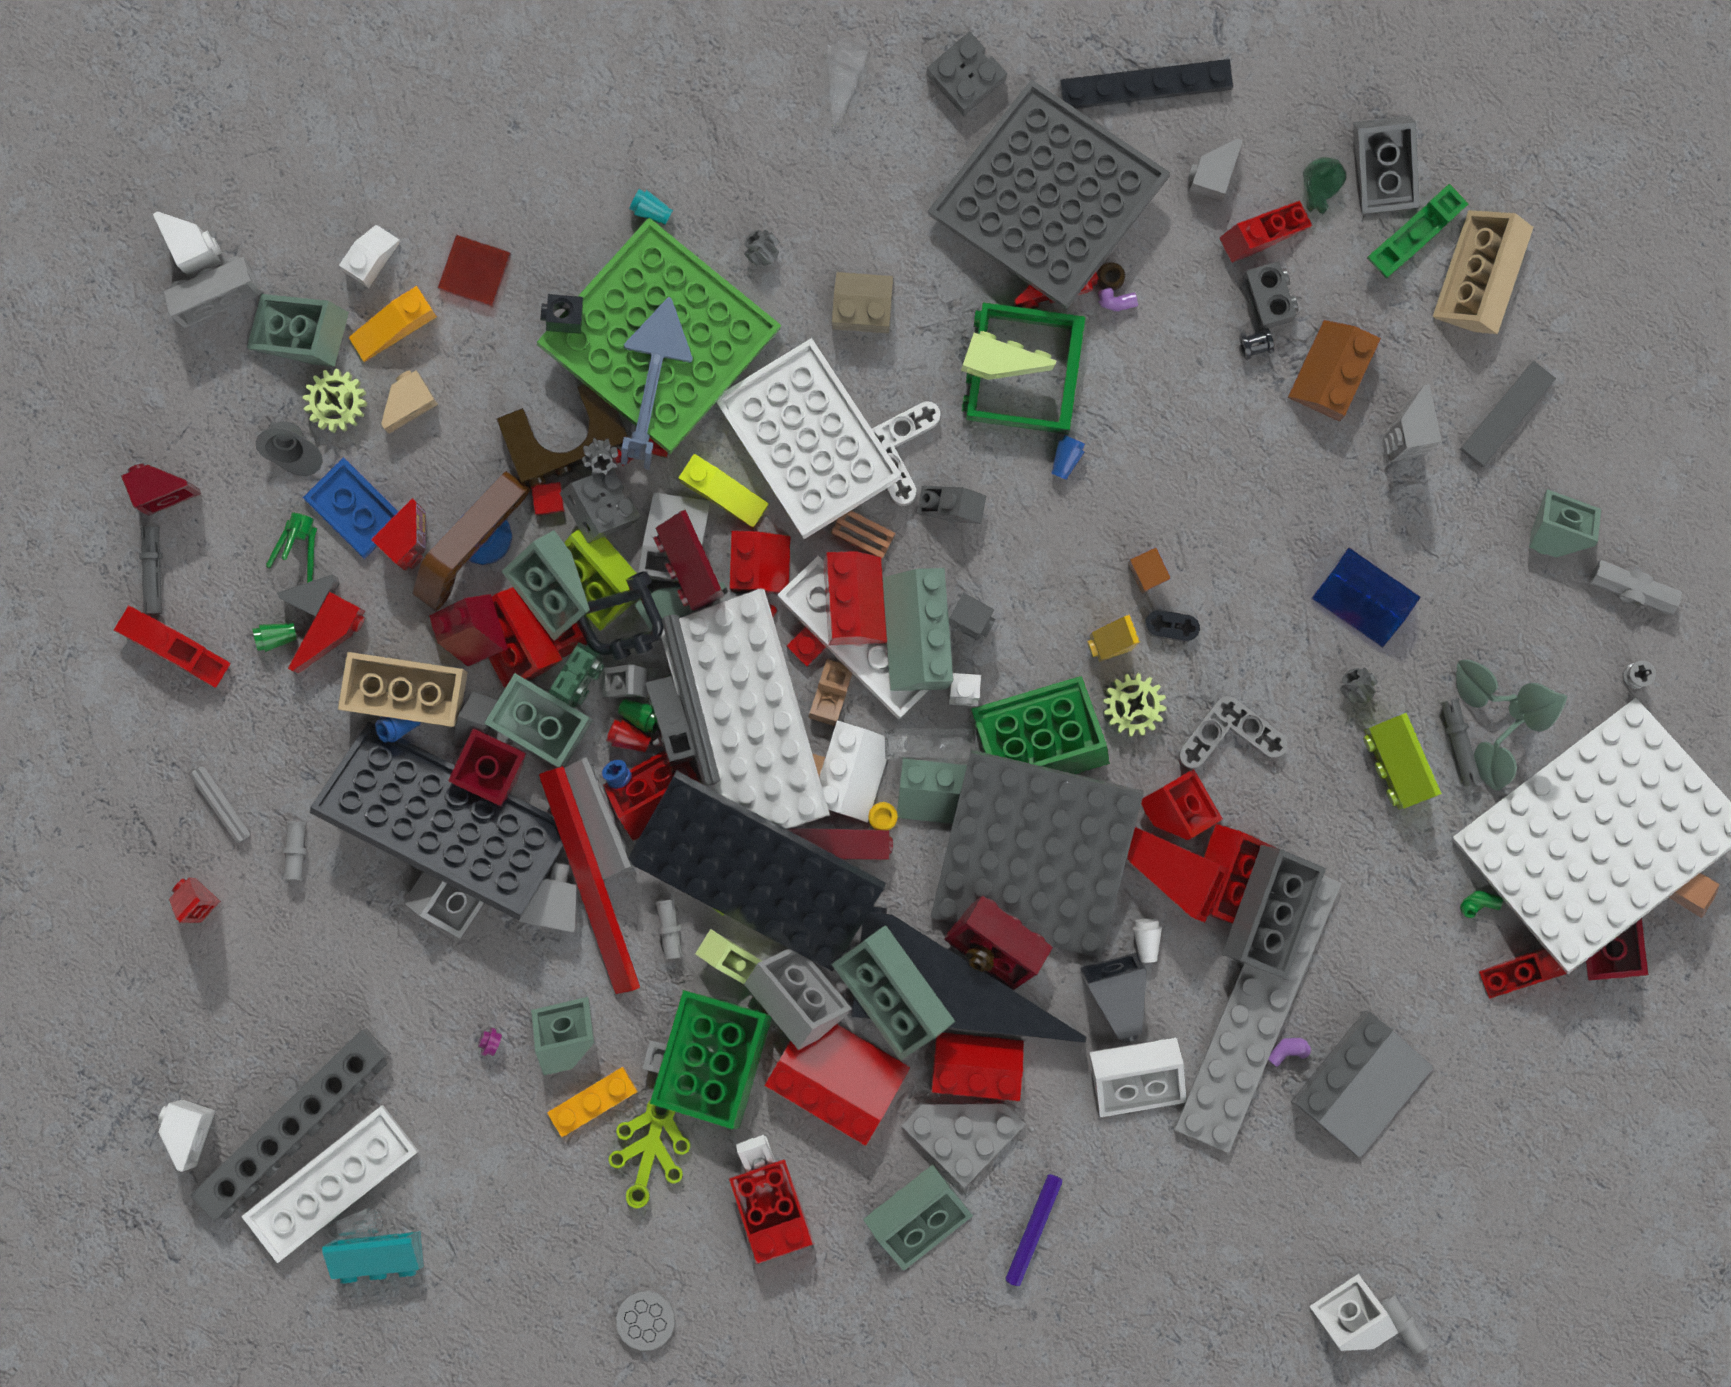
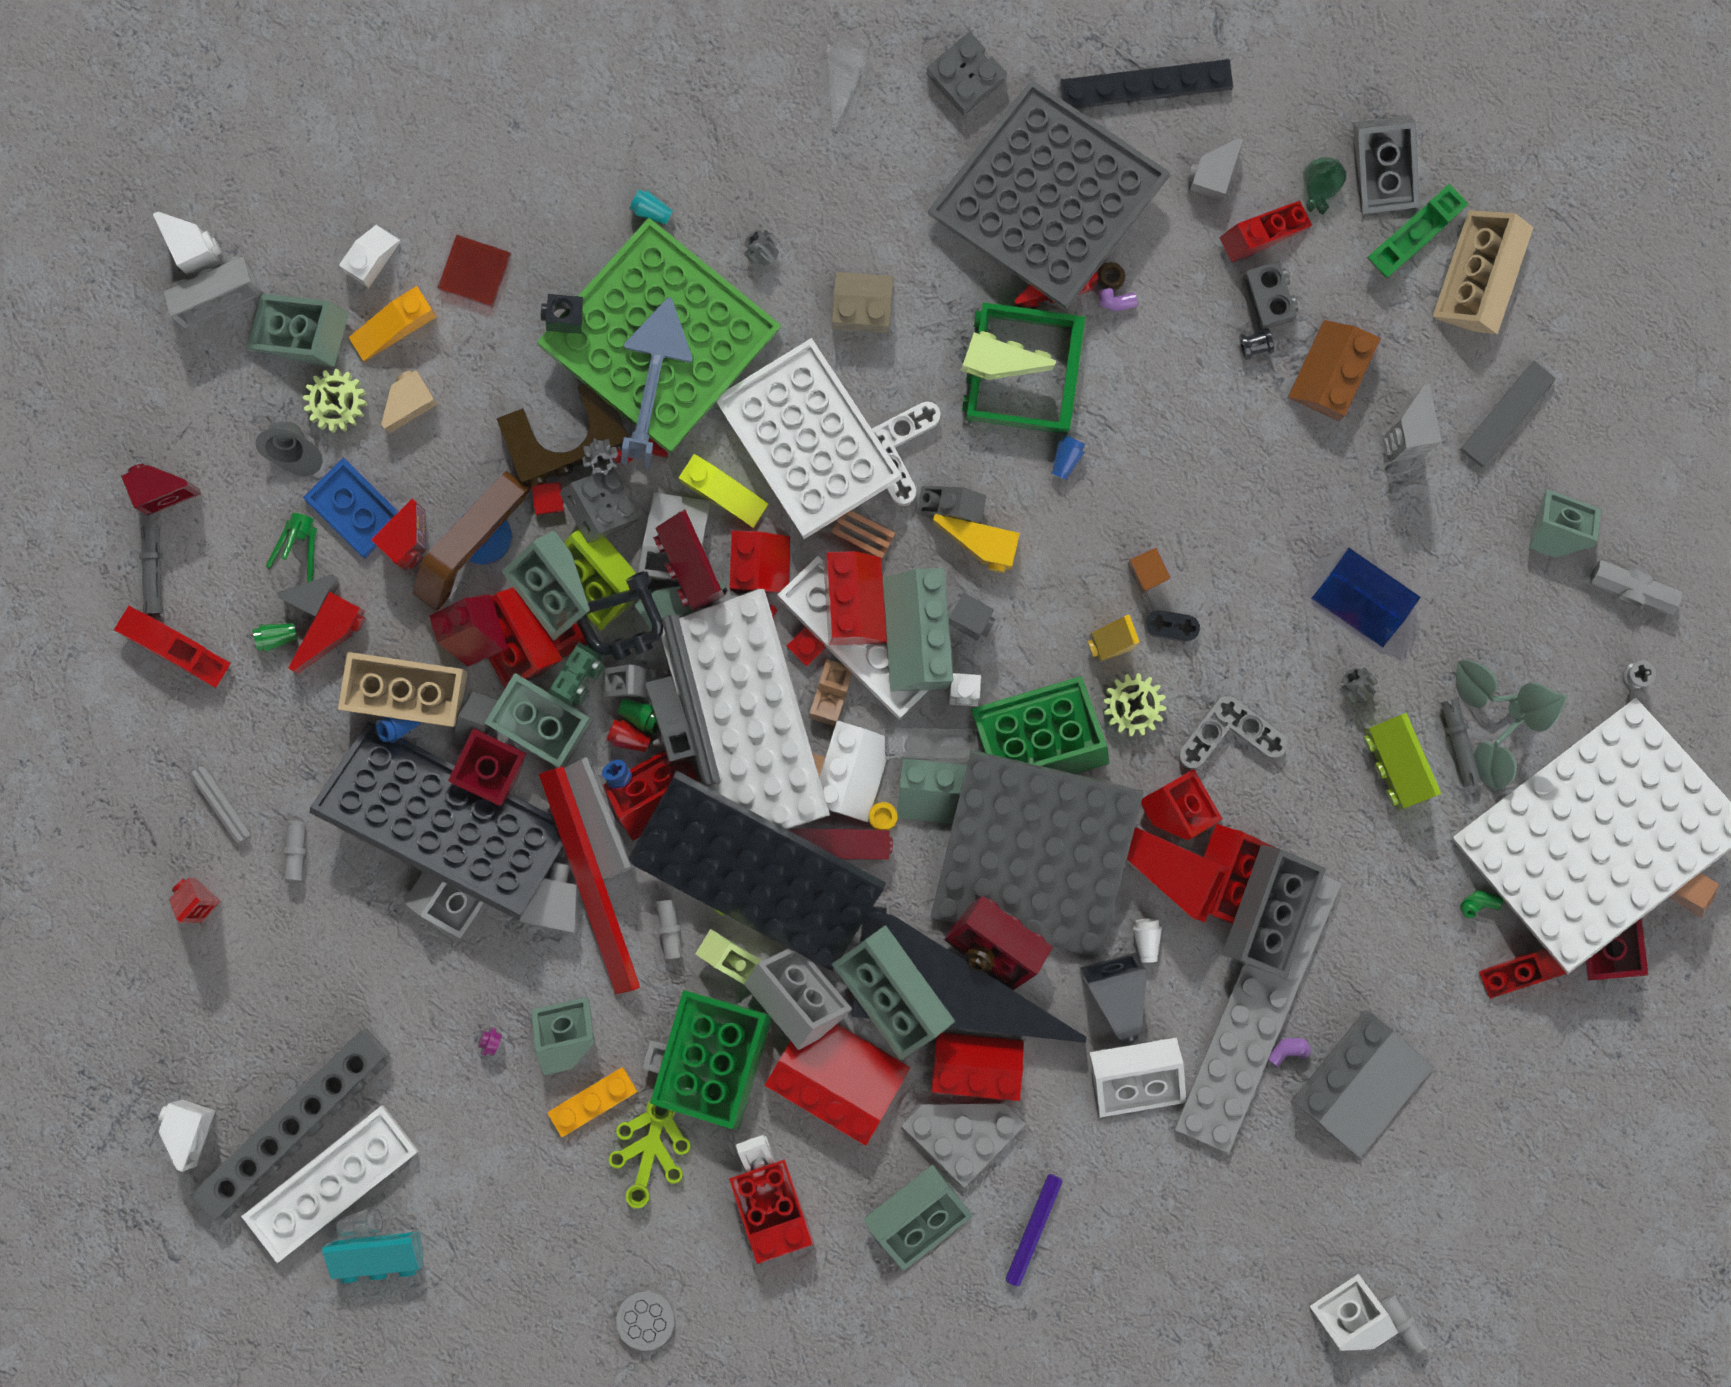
(986, 543): none -> yellow slope

